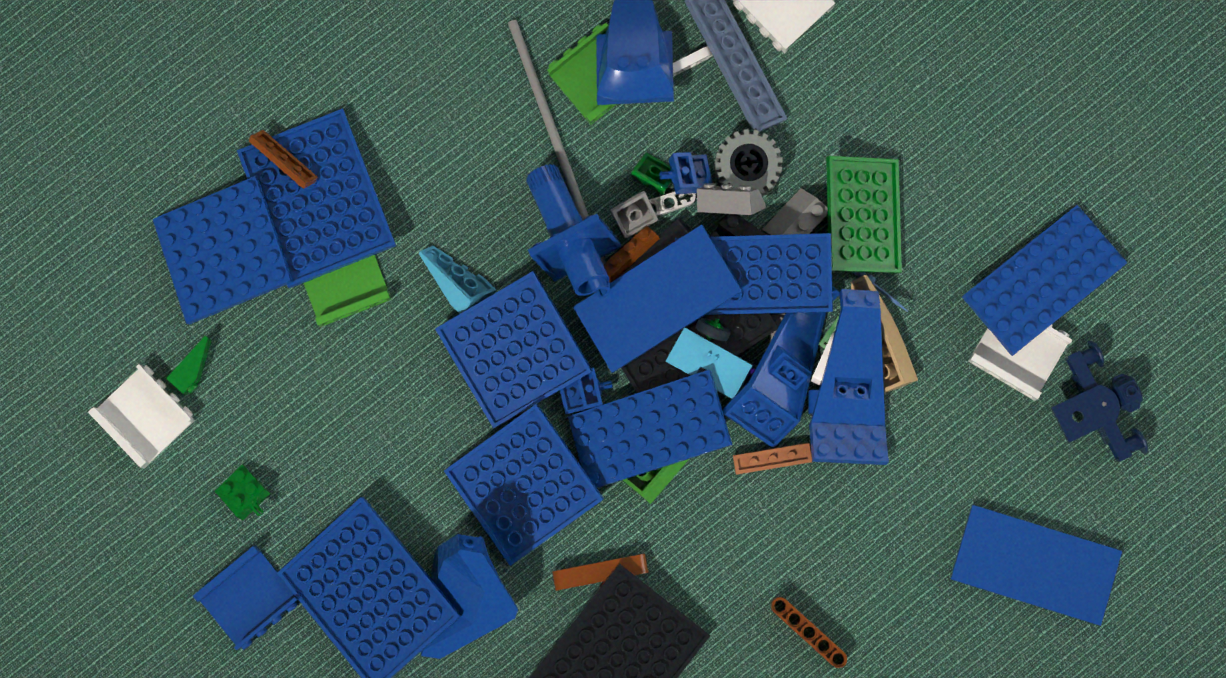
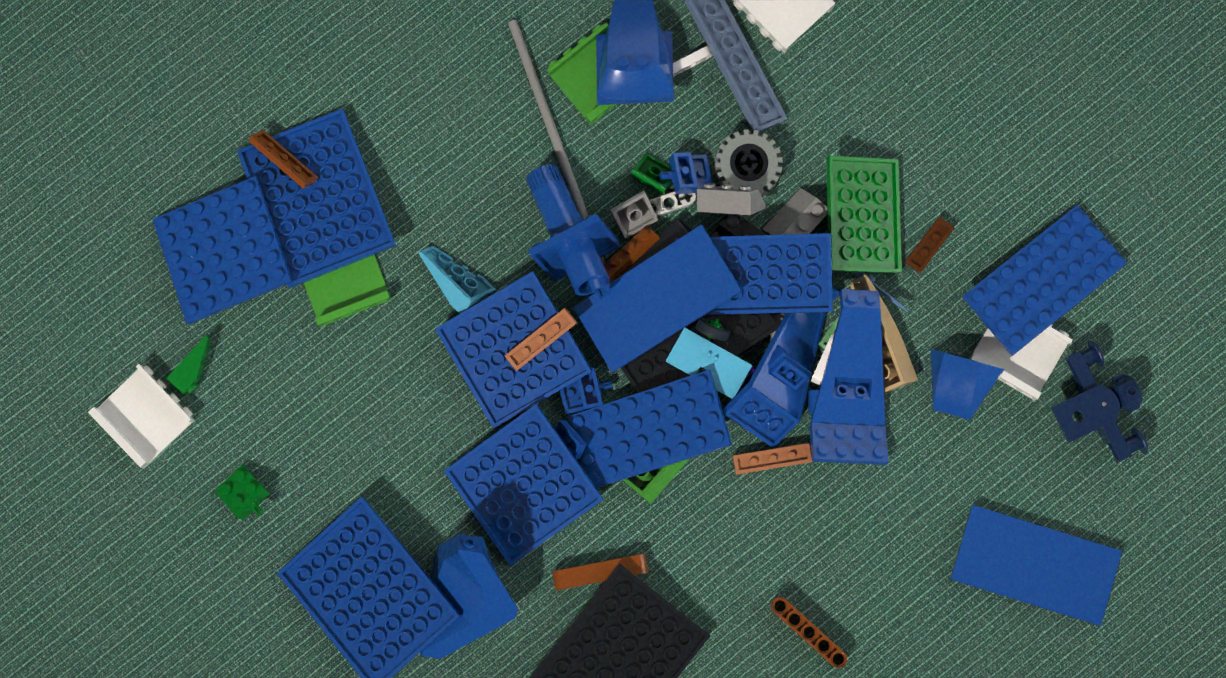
(247, 598): blue panel -> none
(540, 339): none -> nougat plate
(571, 438): none -> blue plate
(929, 245): none -> reddish brown plate
(960, 383): none -> blue wedge

